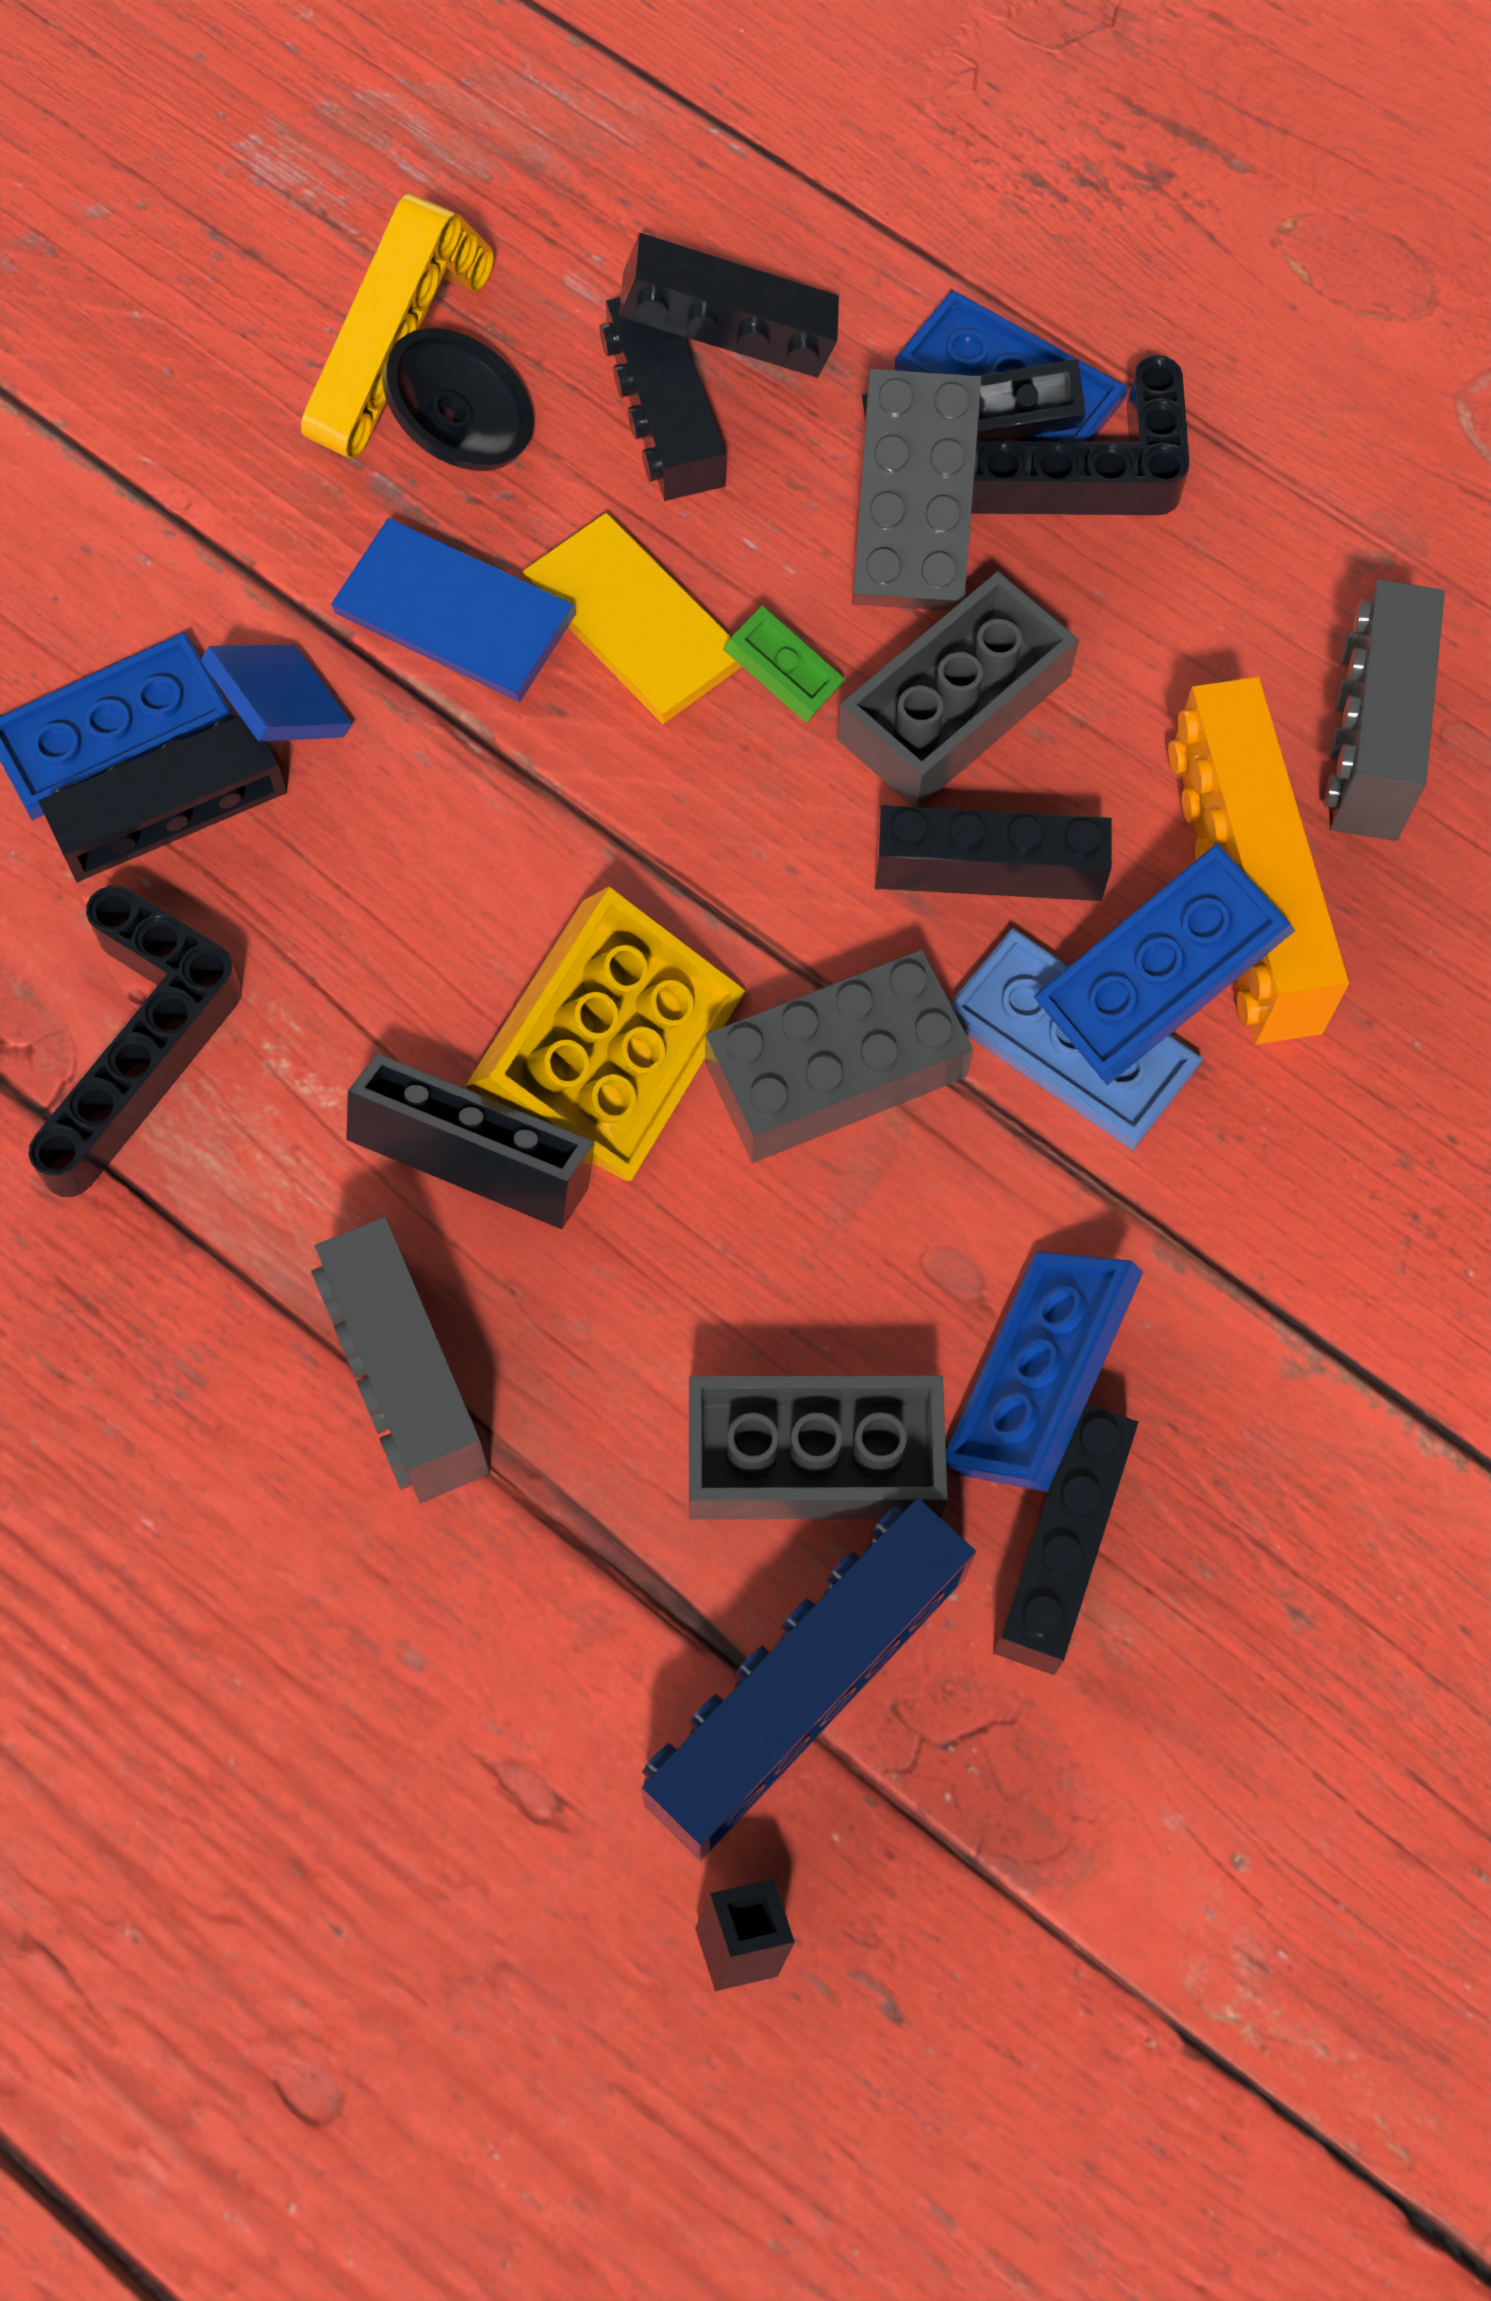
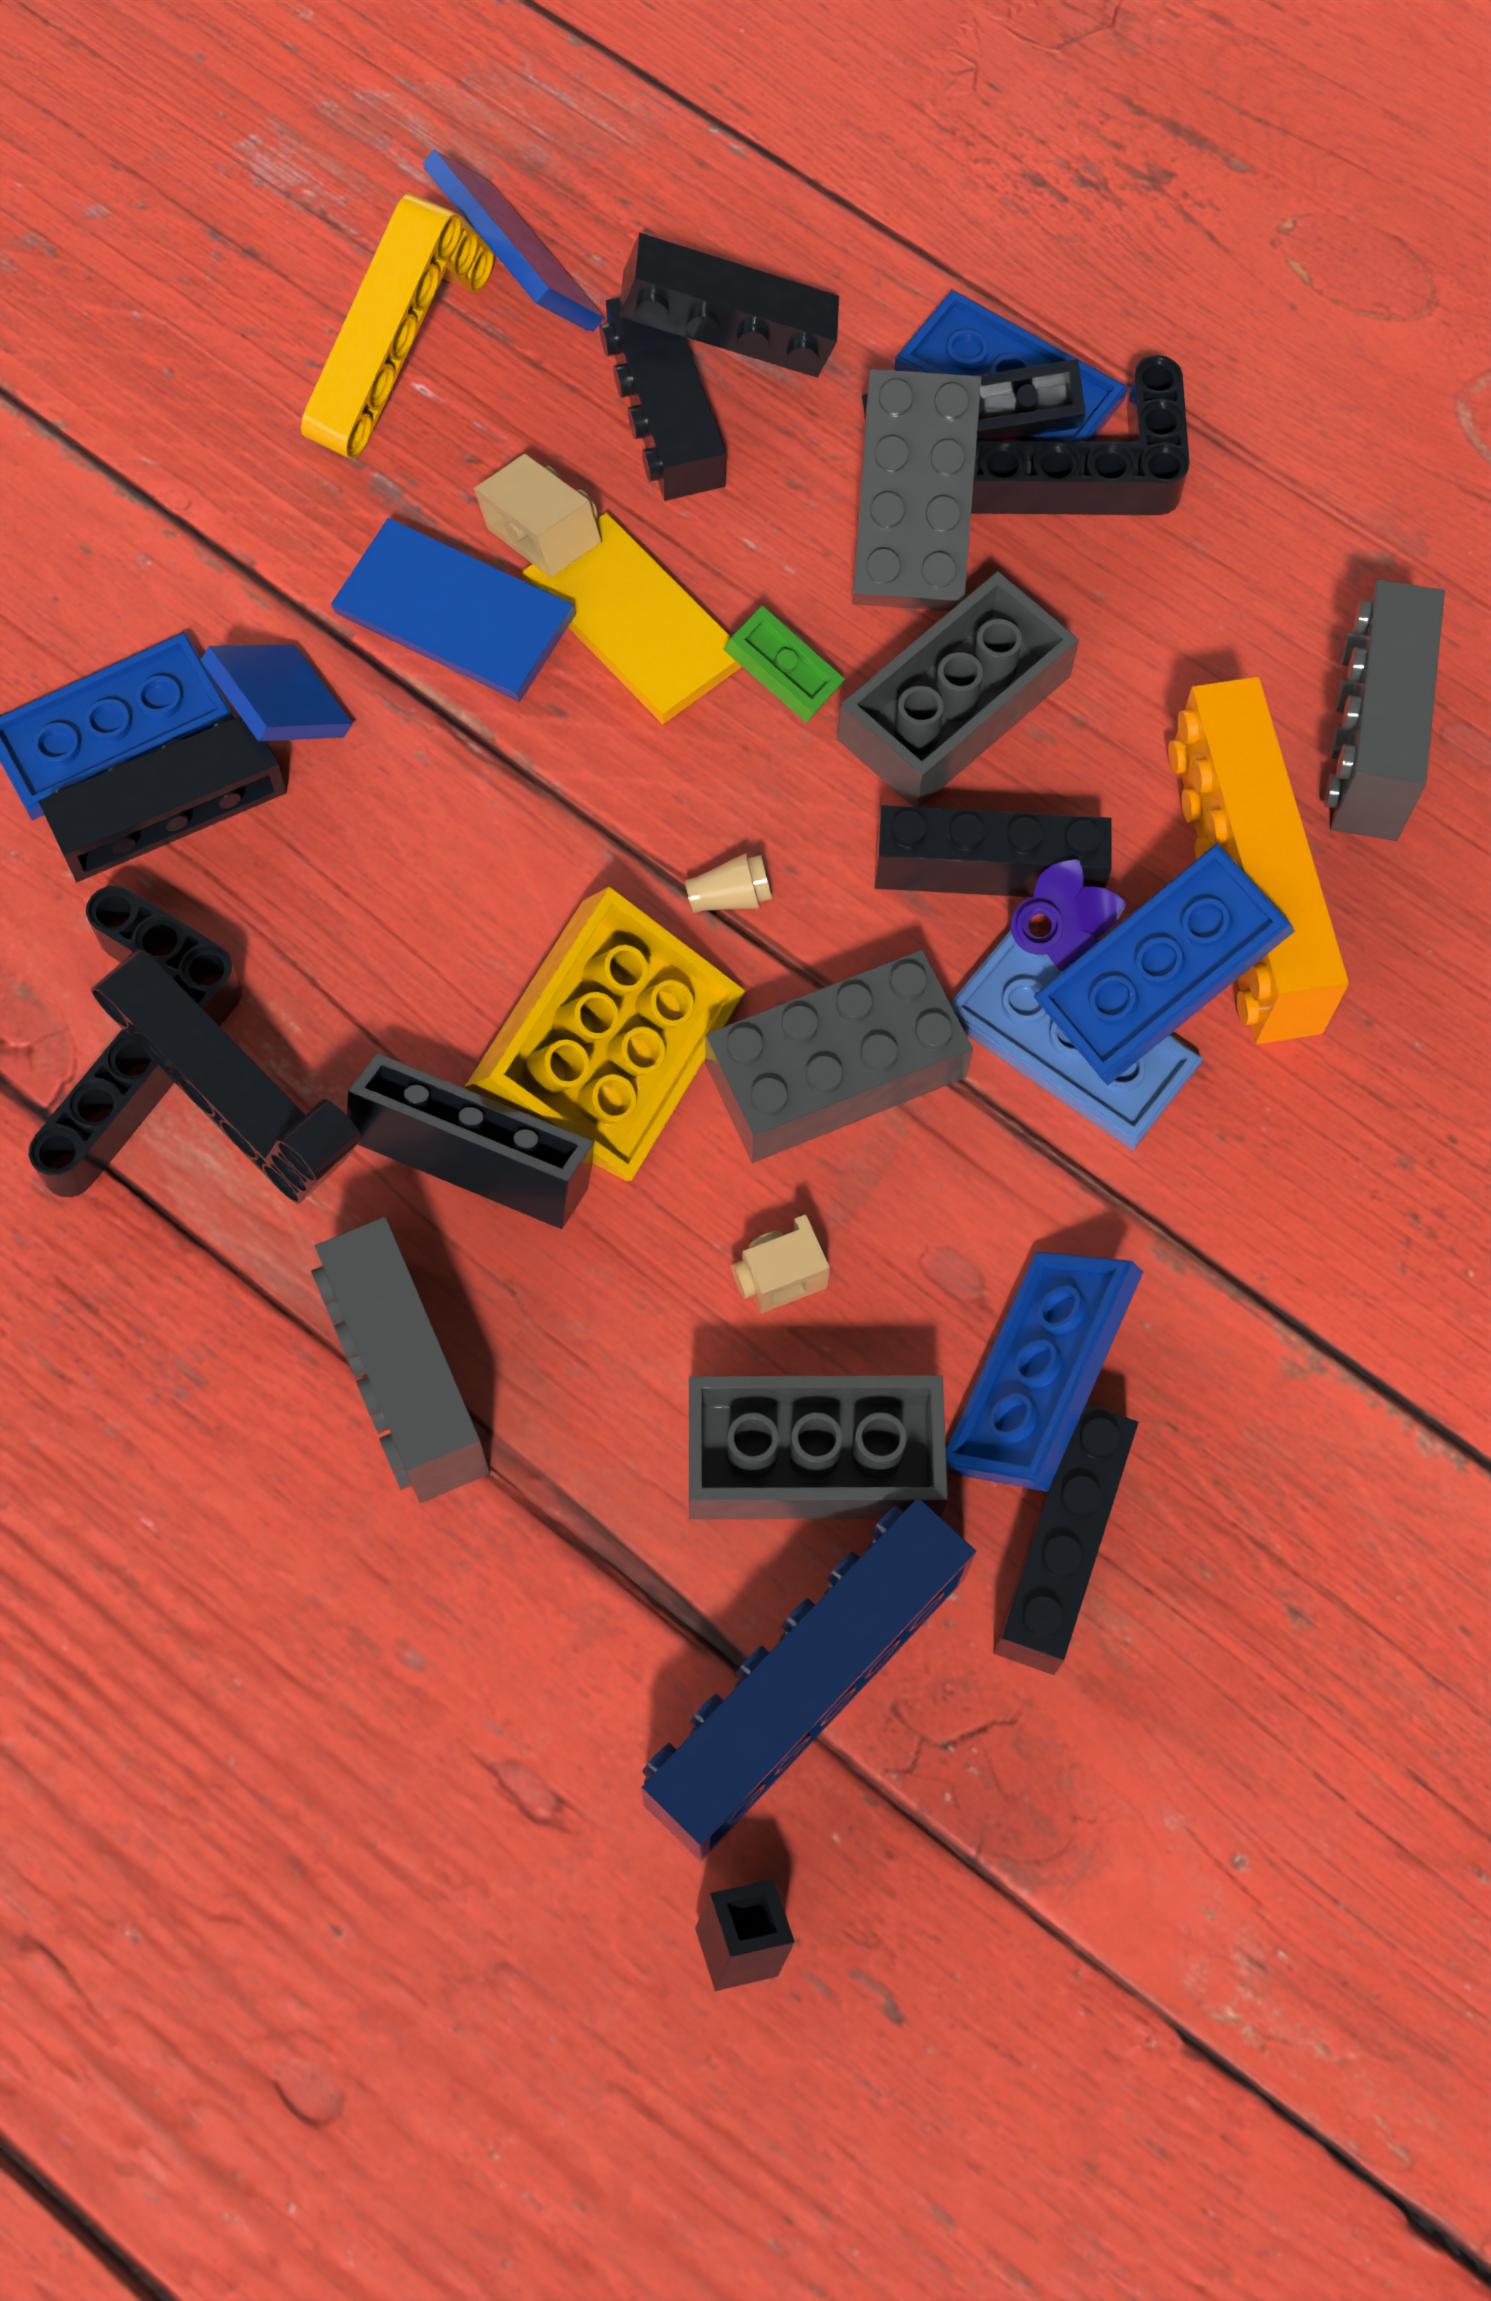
(223, 1081): none -> black beam
(457, 399): black dish -> none
(512, 242): none -> blue tile
(538, 514): none -> tan brick
(731, 886): none -> tan cone
(782, 1267): none -> tan brick
(1075, 913): none -> dark purple plate

